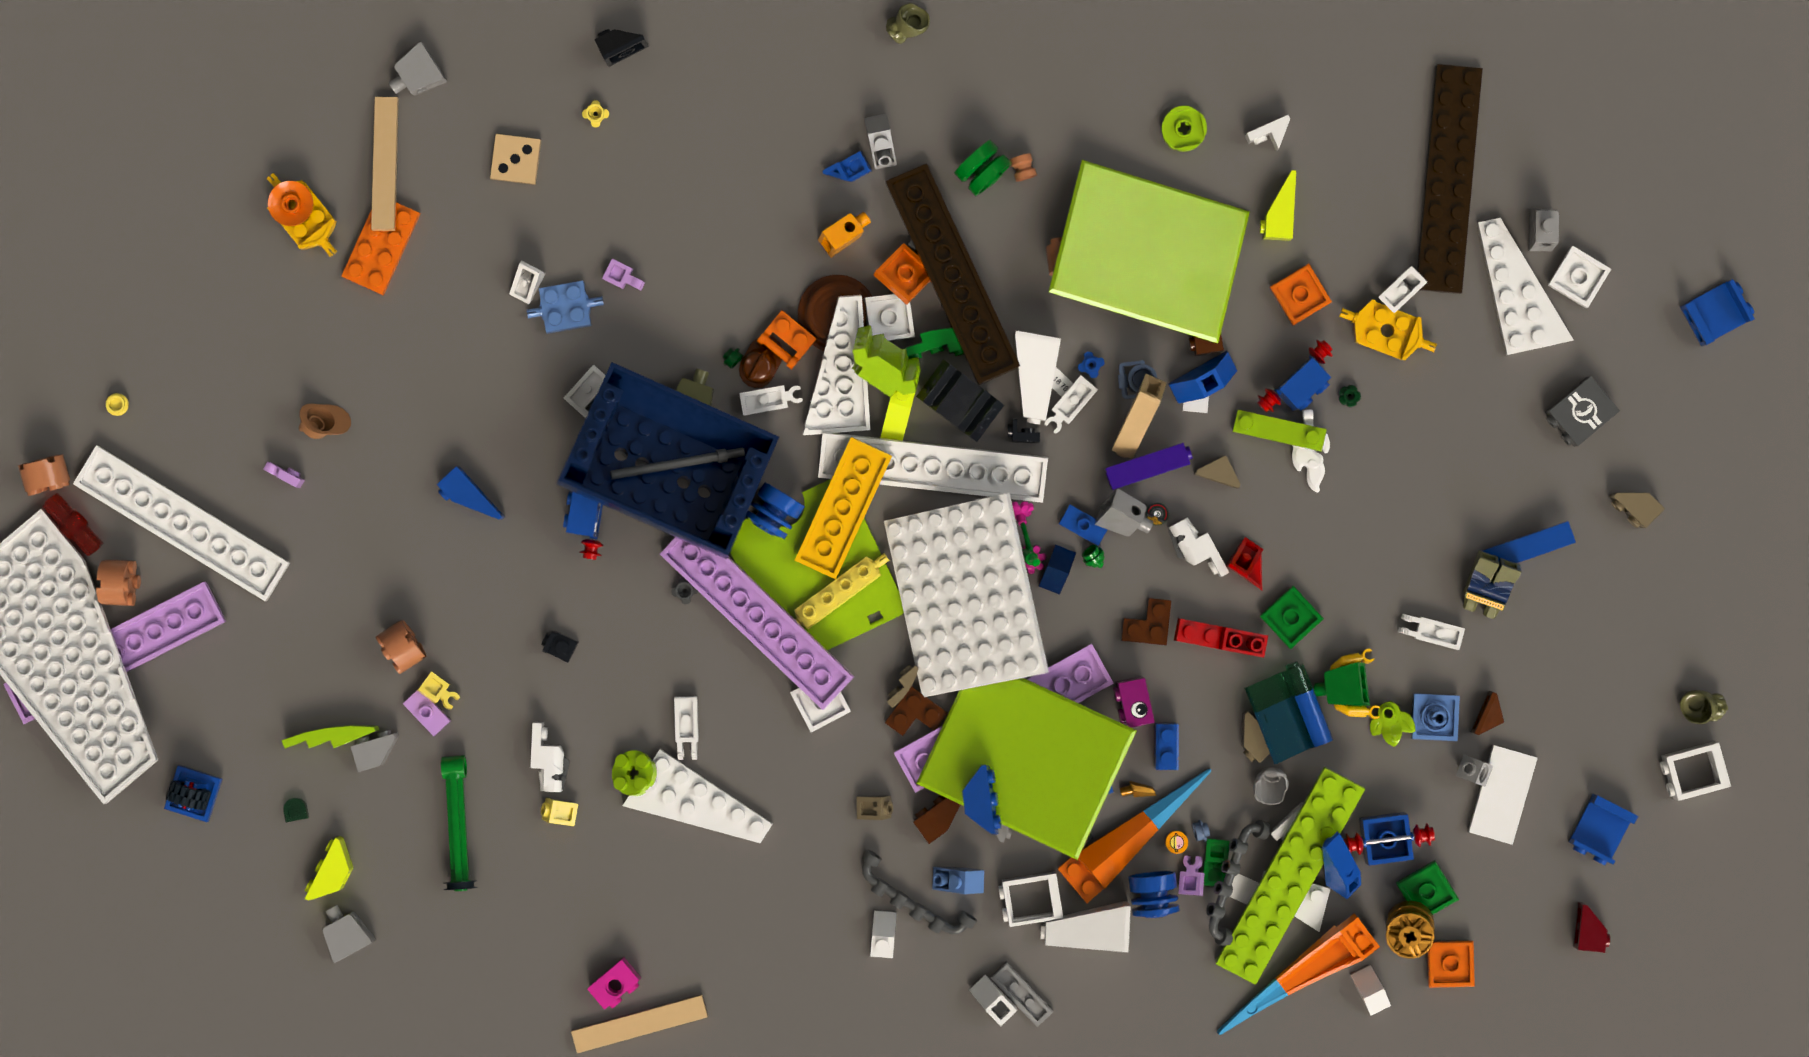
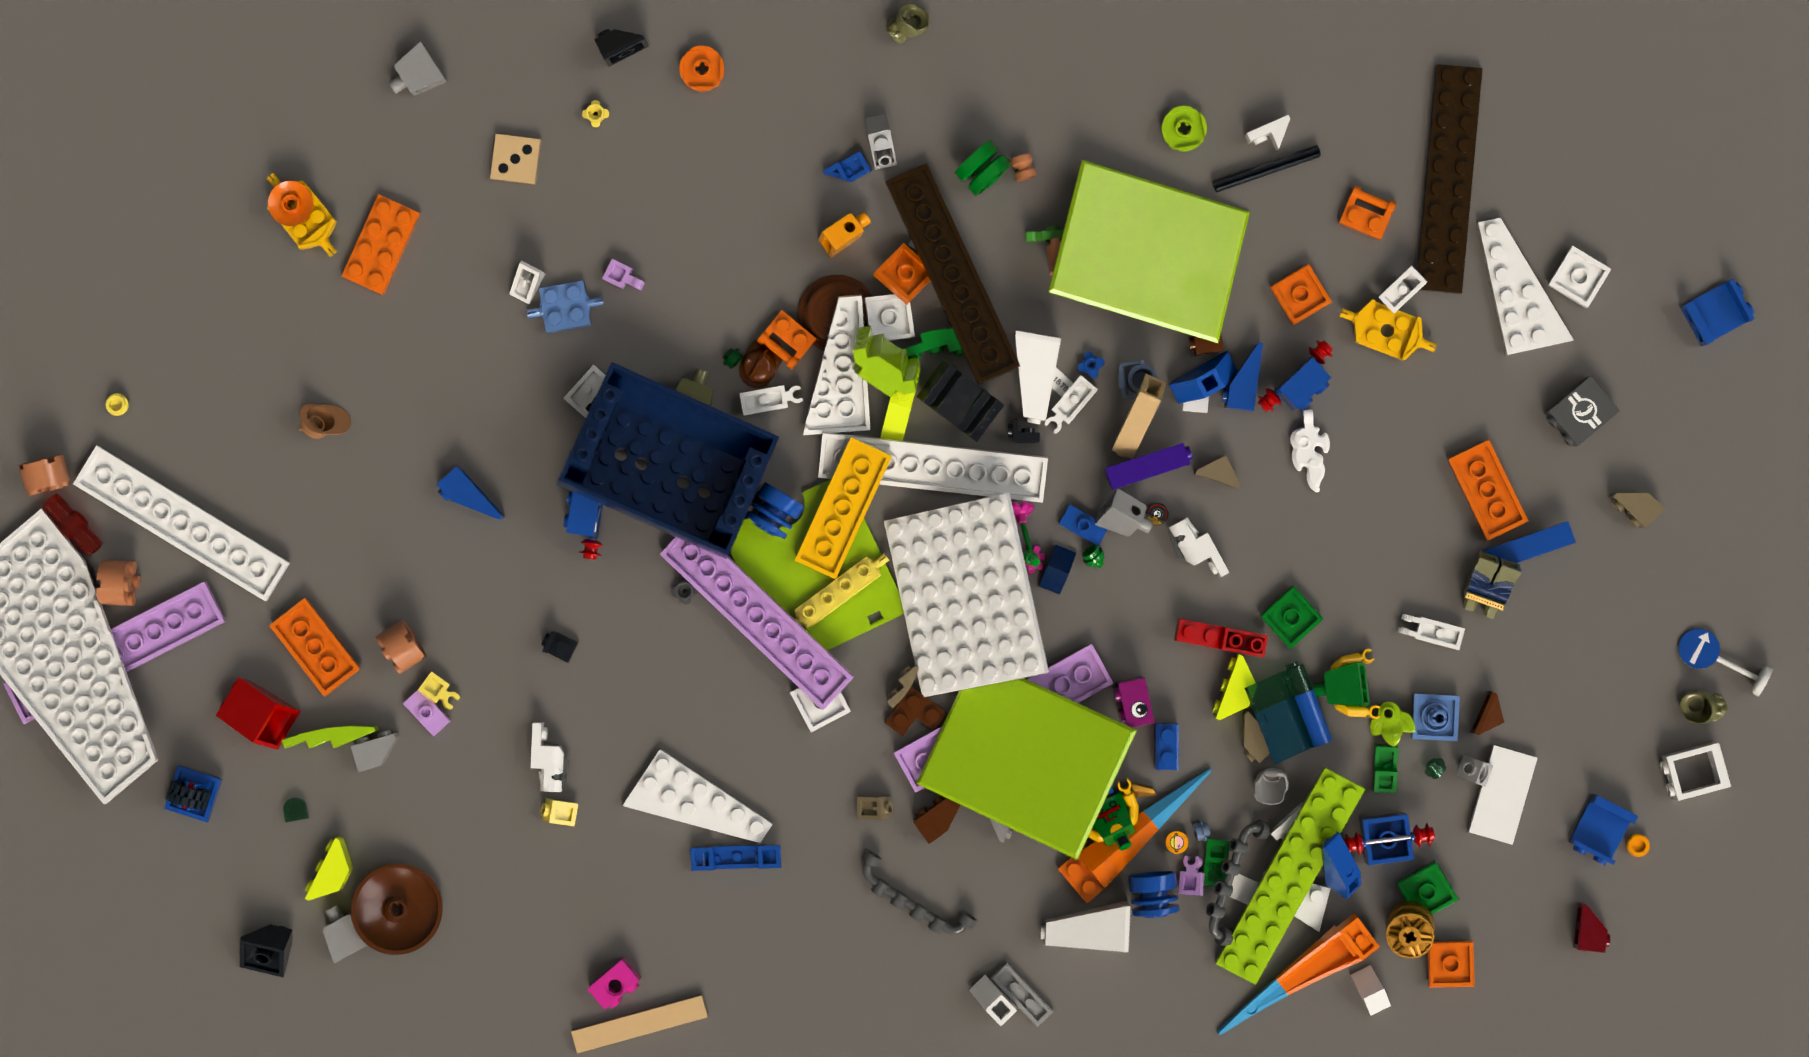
(257, 714): none -> red slope
(266, 950): none -> black slope
(290, 476): lavender plate -> none
(315, 647): none -> orange plate
(384, 164): tan tile -> none
(396, 909): none -> reddish brown dish
(454, 771): green piece -> none
(623, 766): lime plate -> none
(686, 724): white hinge -> none
(711, 59): none -> orange plate
(719, 455): dark grey bar -> none
(735, 857): none -> blue slope
(883, 934): white slope -> none
(958, 880): medium blue slope -> none
(981, 800): blue slope -> none
(1044, 236): none -> bright green plate
(1054, 895): white window -> none
(1117, 819): none -> torso
(1153, 629): reddish brown plate -> none
(1234, 694): none -> neon yellow slope
(1243, 387): none -> blue slope
(1247, 562): red slope -> none
(1266, 168): none -> black axle
(1279, 430): lime plate -> none
(1280, 216): neon yellow slope -> none
(1350, 402): dark green plate -> none
(1363, 219): none -> orange plate
(1385, 768): none -> green slope
(1435, 768): none -> clear green plate
(1487, 490): none -> orange plate
(1543, 229): light grey torso -> none
(1637, 845): none -> light orange tile
(1701, 649): none -> piece

